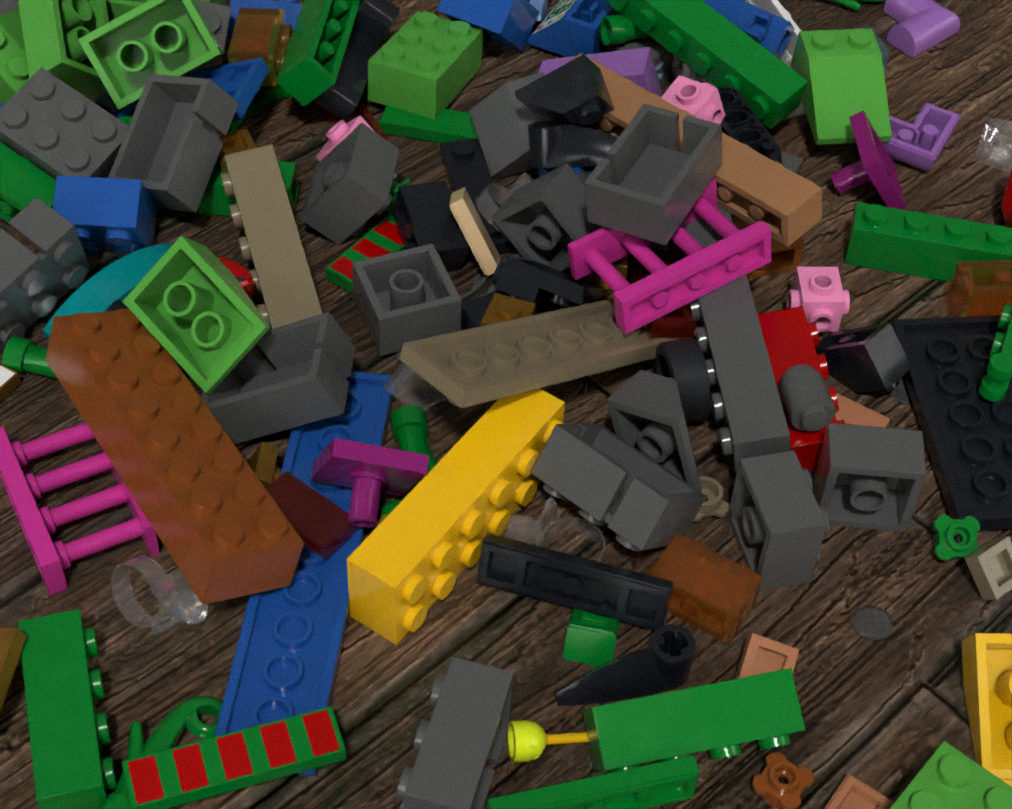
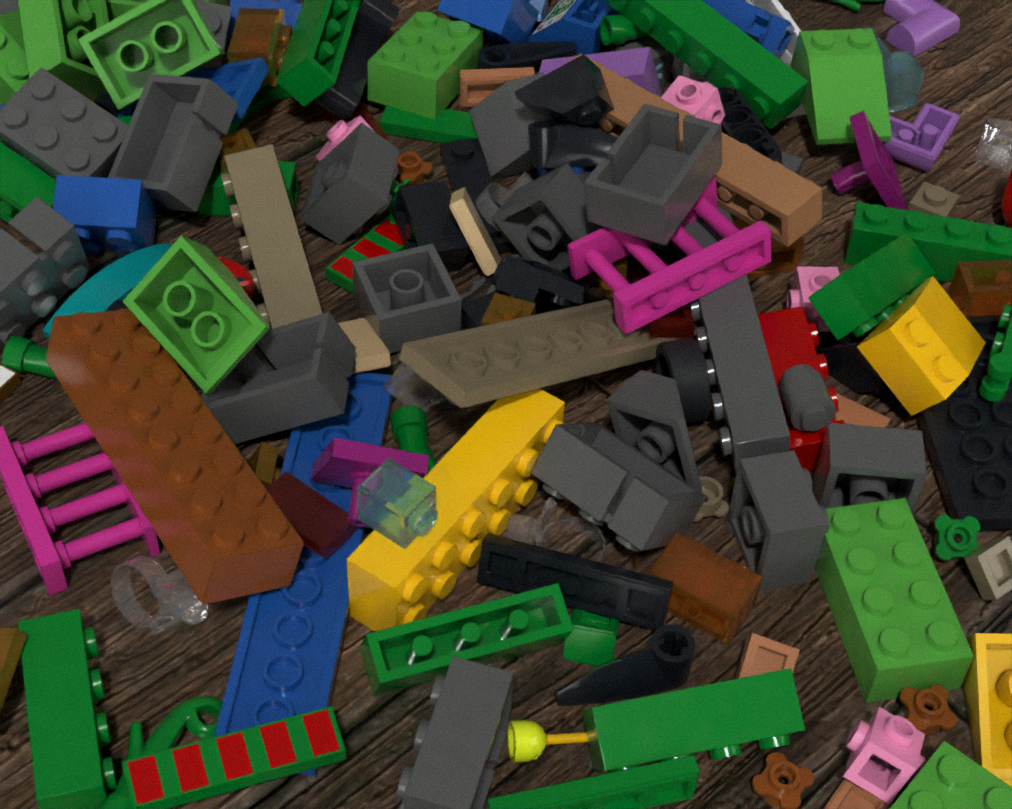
(369, 350): none -> tan tile
(397, 503): none -> clear light blue brick
(412, 167): none -> dark orange plate
(477, 633): none -> green brick
(480, 83): none -> nougat tile
(523, 54): none -> black piece
(872, 288): none -> green brick
(884, 754): none -> bright pink brick
(890, 602): none -> bright green brick
(902, 80): none -> clear light blue brick
(923, 348): none -> yellow slope
(923, 719): none -> dark orange plate
(934, 200): none -> dark tan plate

